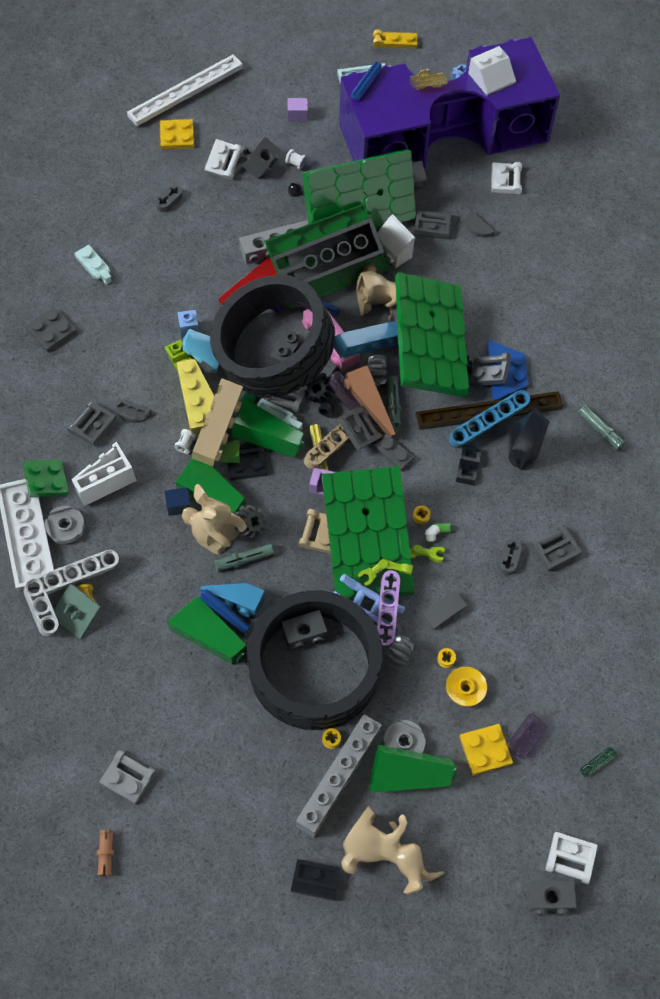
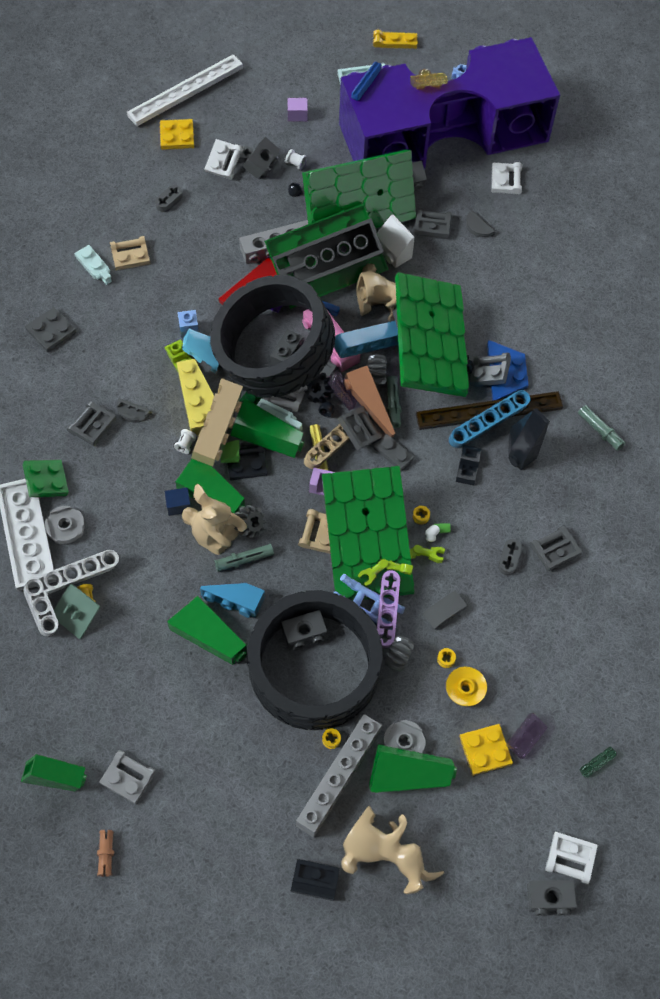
(53, 773): none -> green slope
(104, 476): white wedge -> none
(132, 257): none -> tan plate
(224, 611): blue axle -> none
(492, 71): white slope -> none

